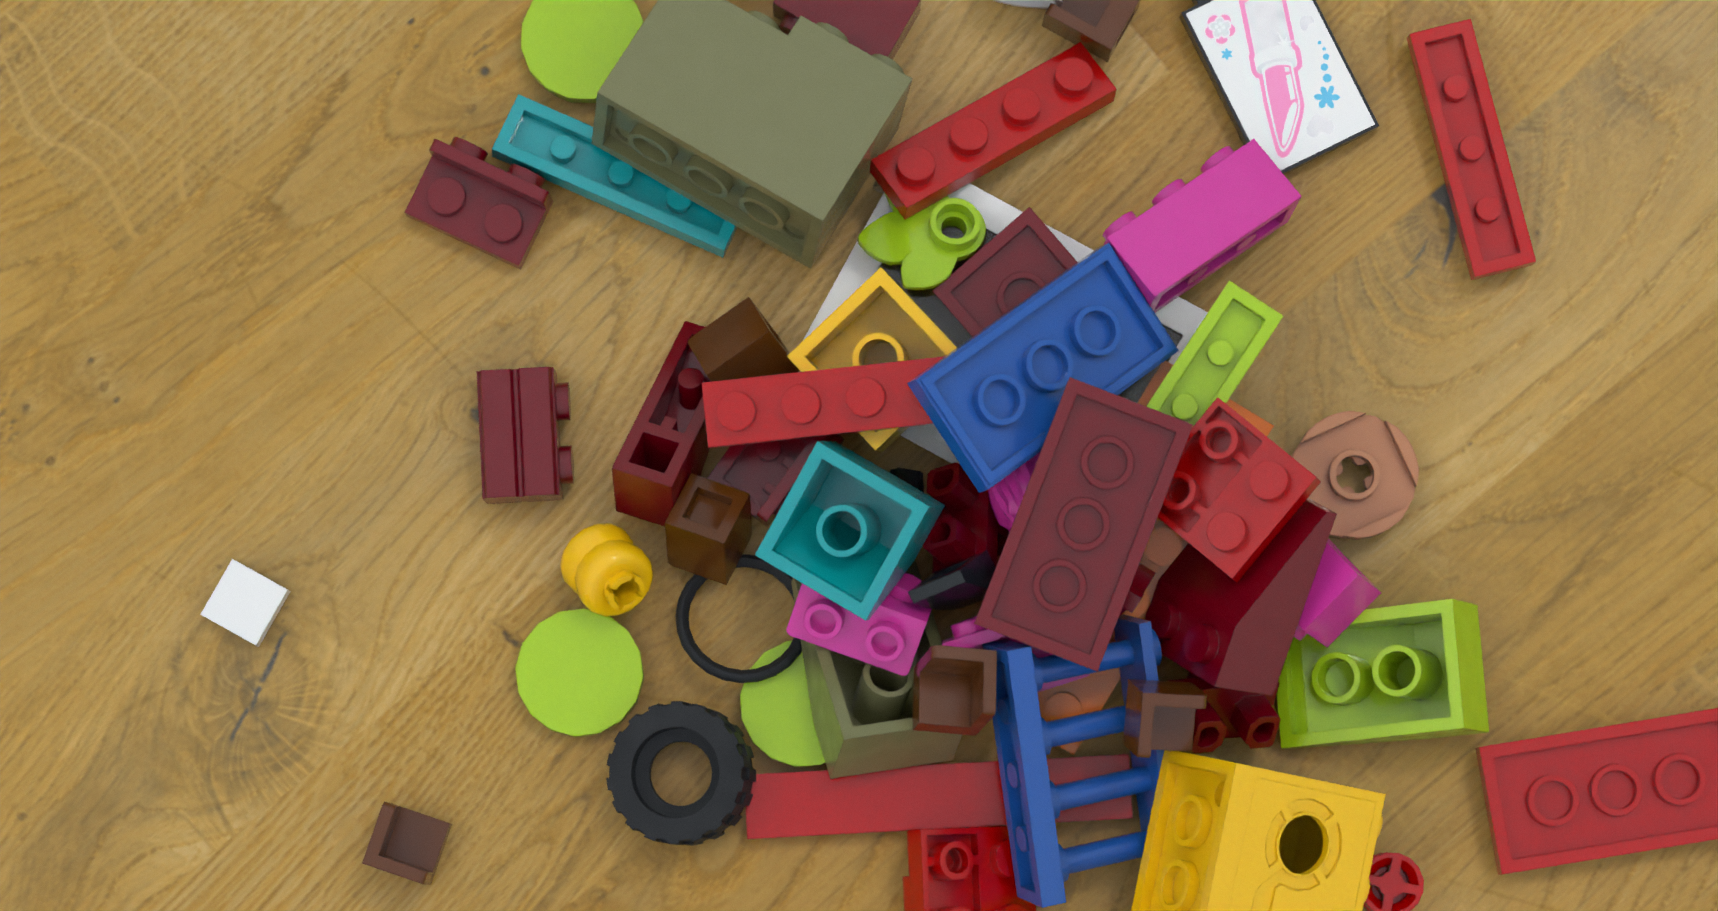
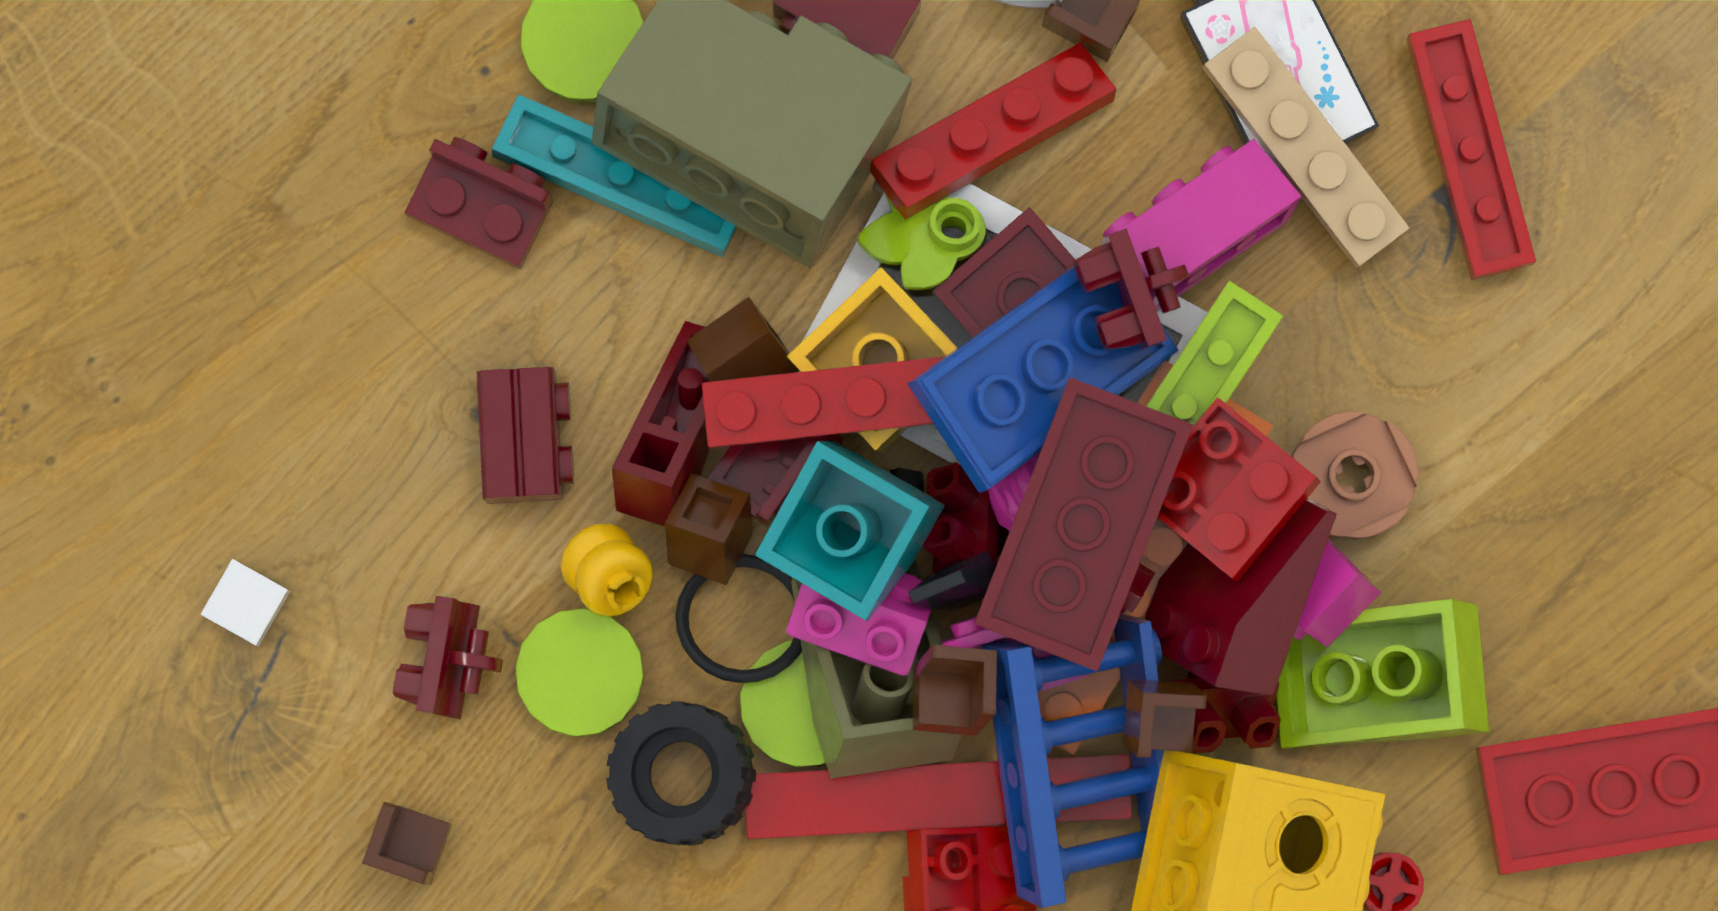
(452, 657): none -> dark red hips
(1138, 319): none -> dark red hips
(1305, 147): none -> tan plate

